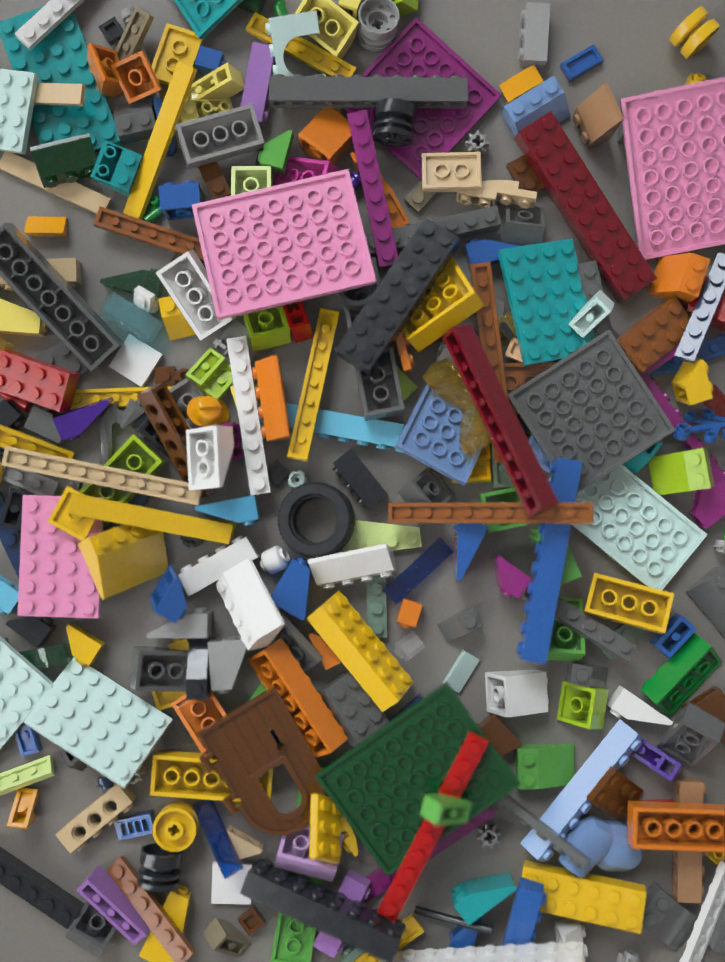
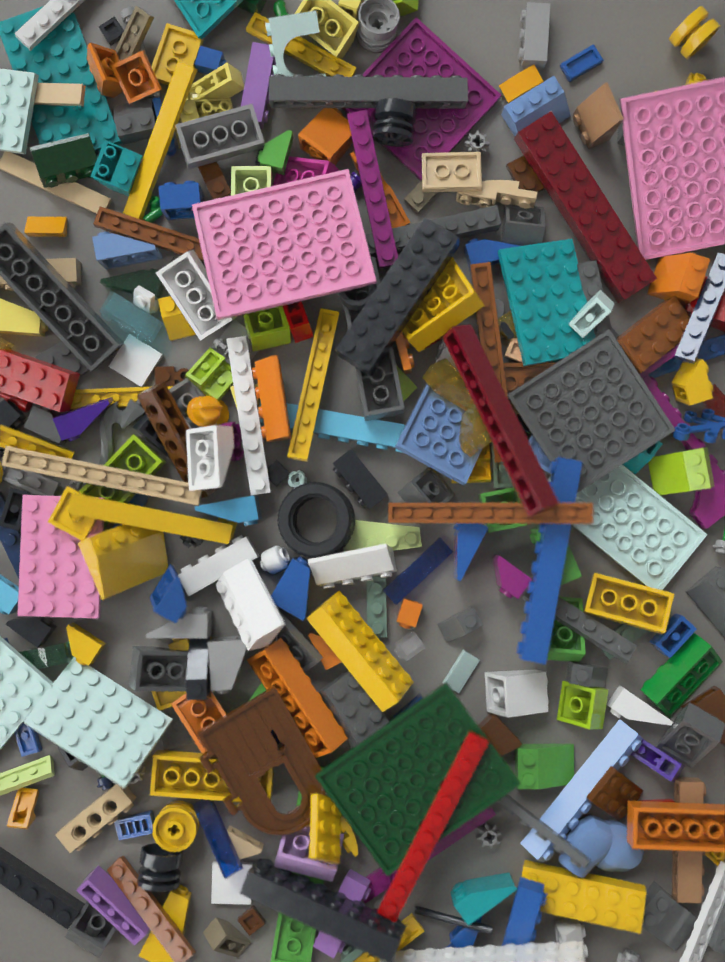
(120, 251): none -> medium blue slope
(445, 809): bright green slope -> none

